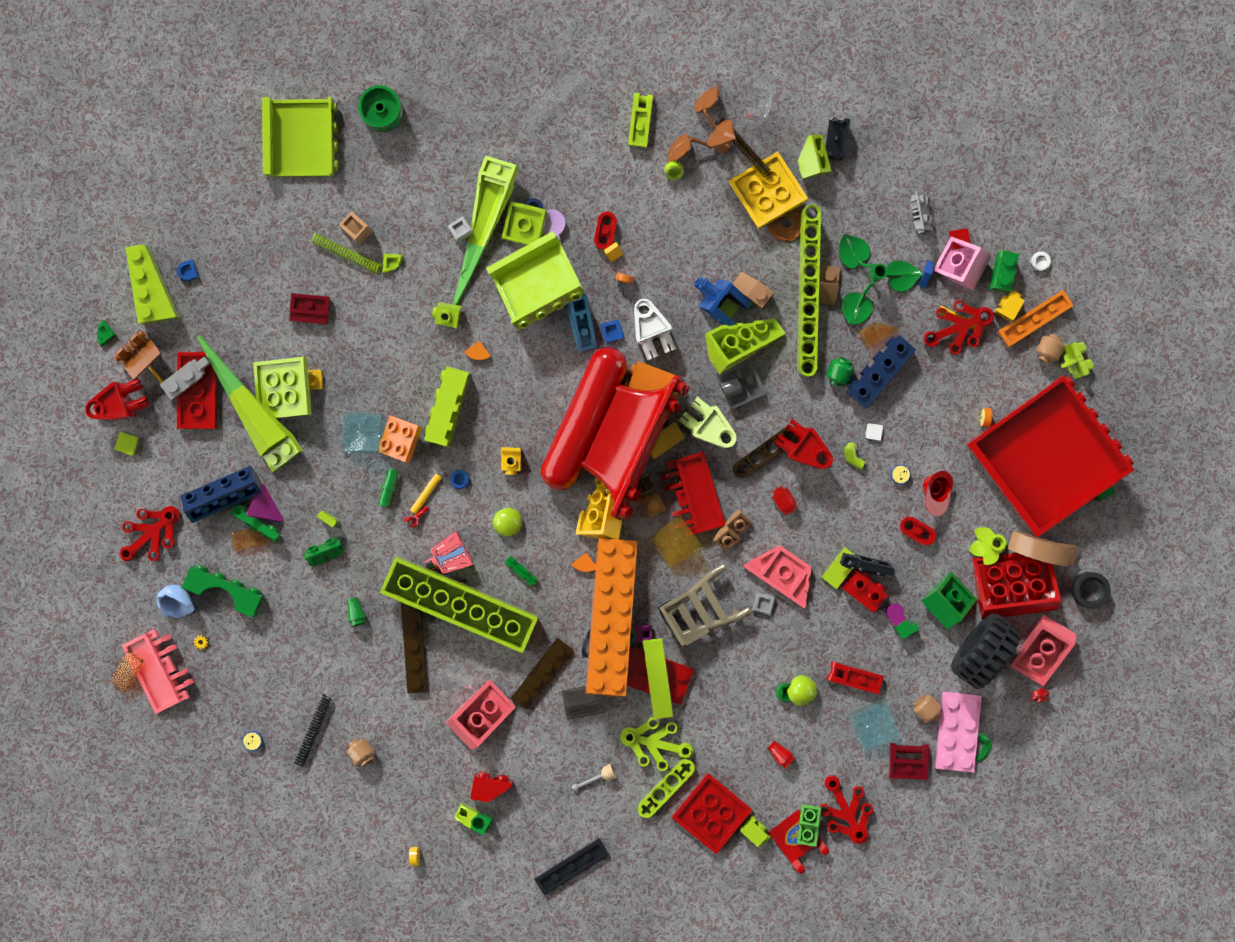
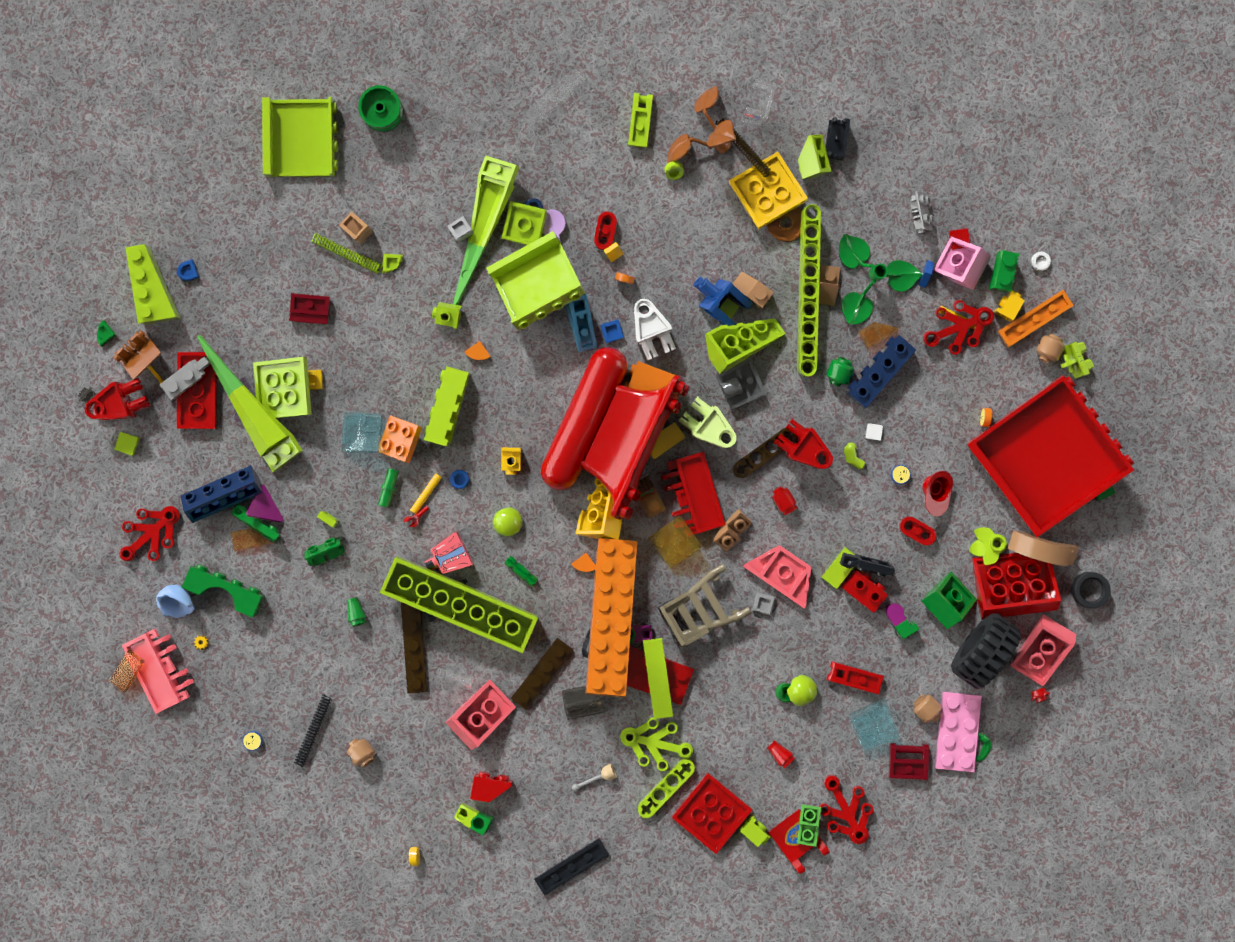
(86, 394): none -> clear smoke plate

